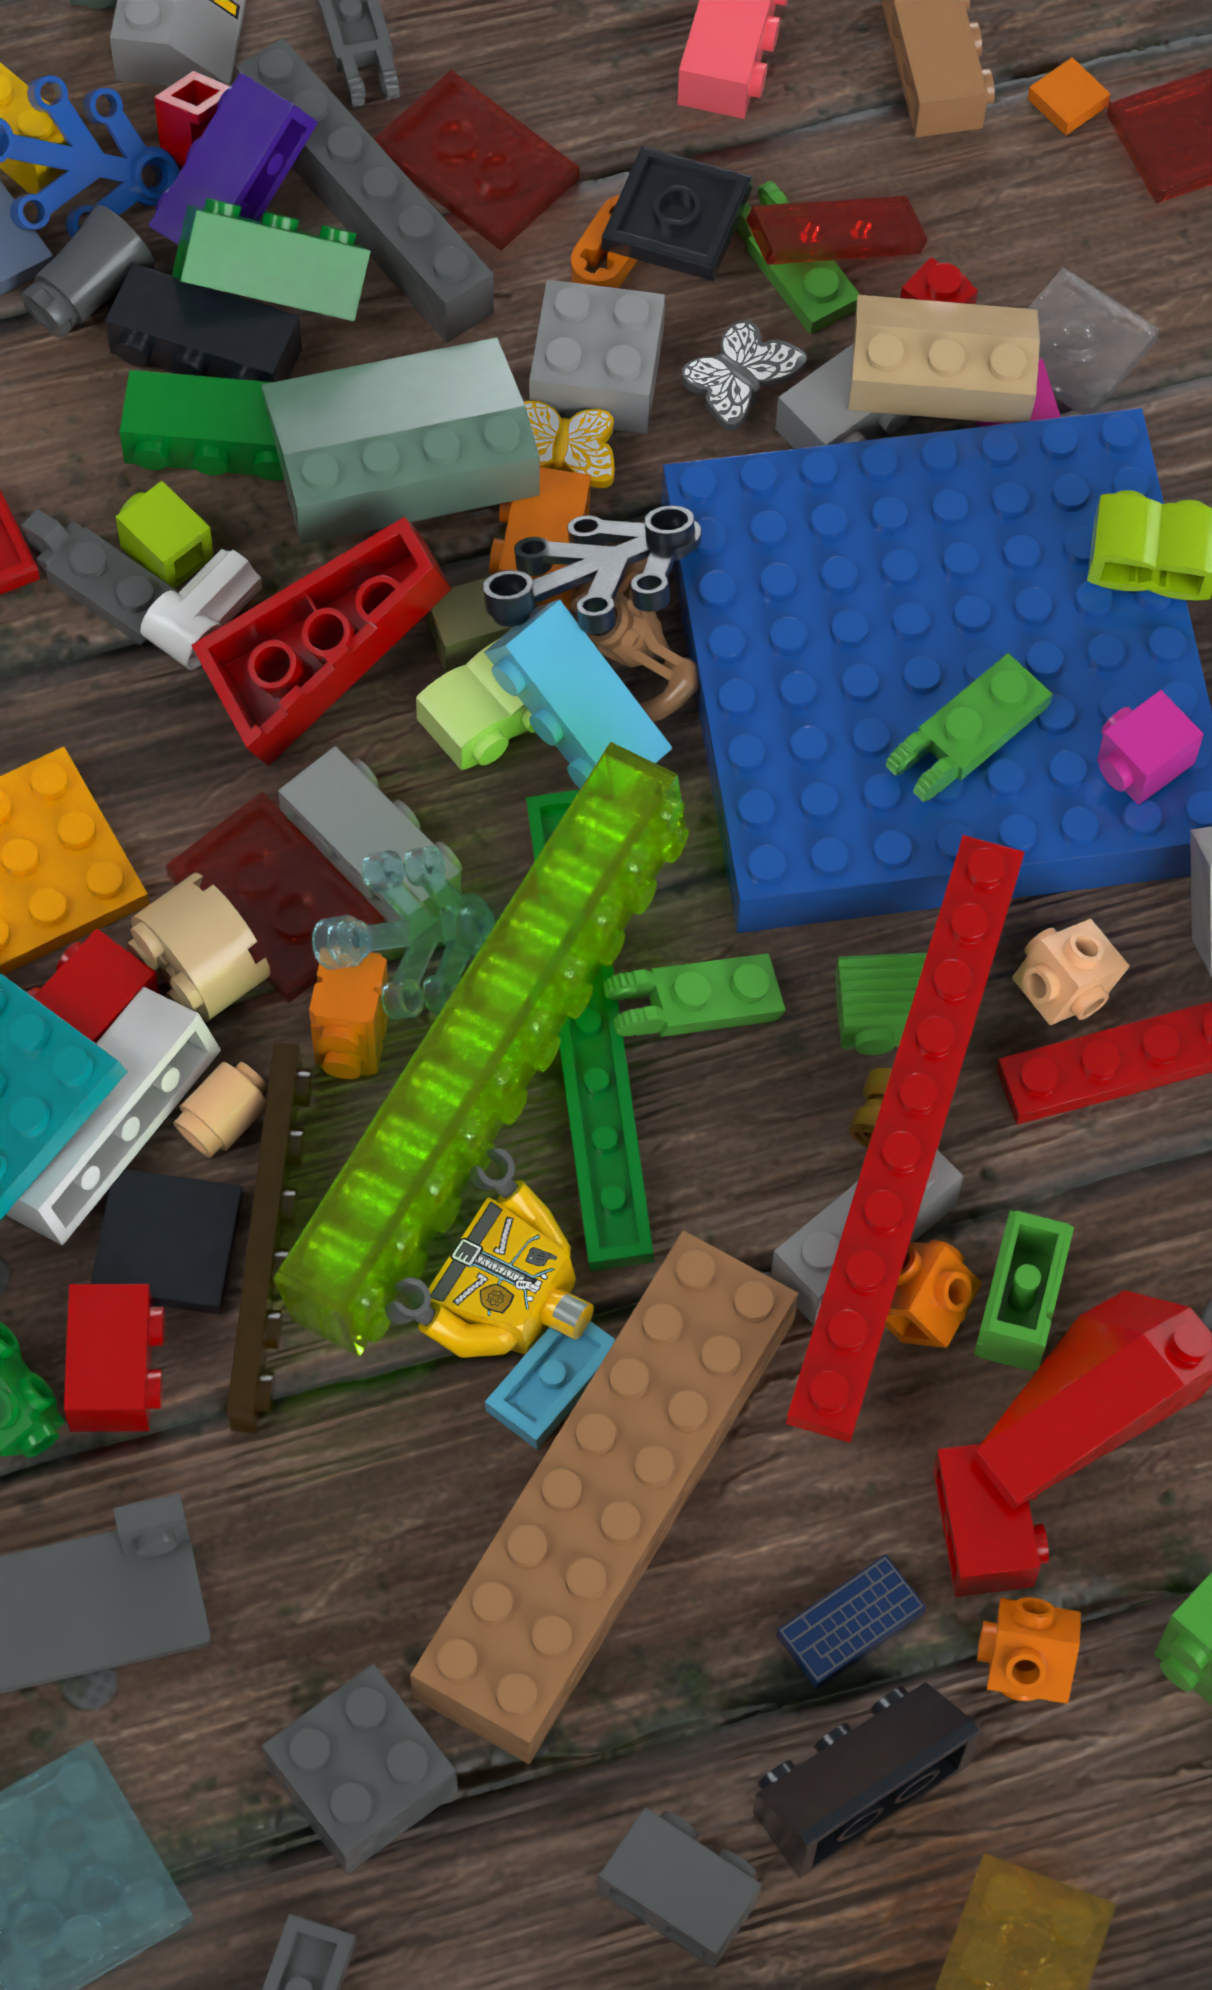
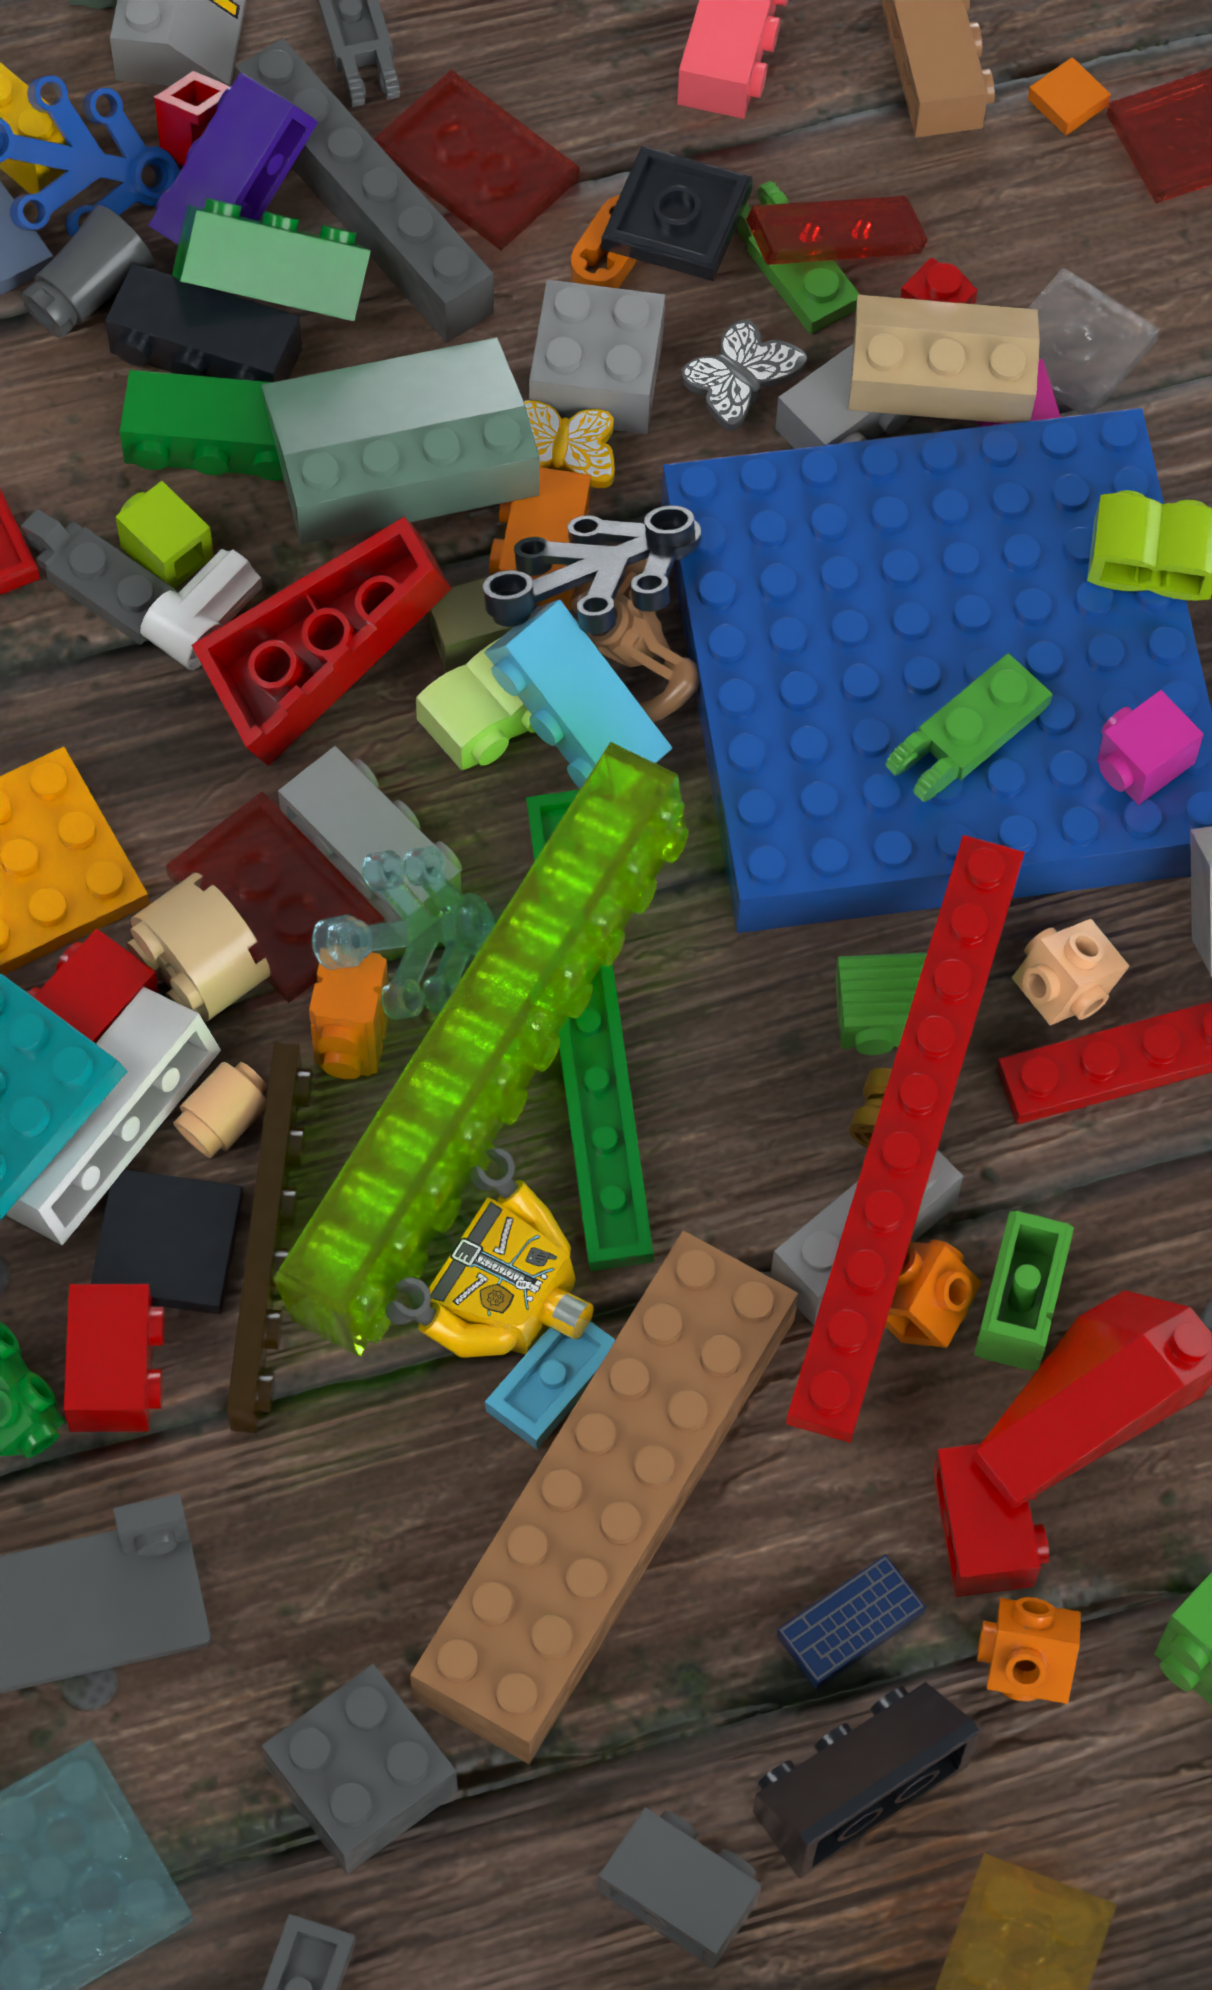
(698, 996): bright green hinge -> none

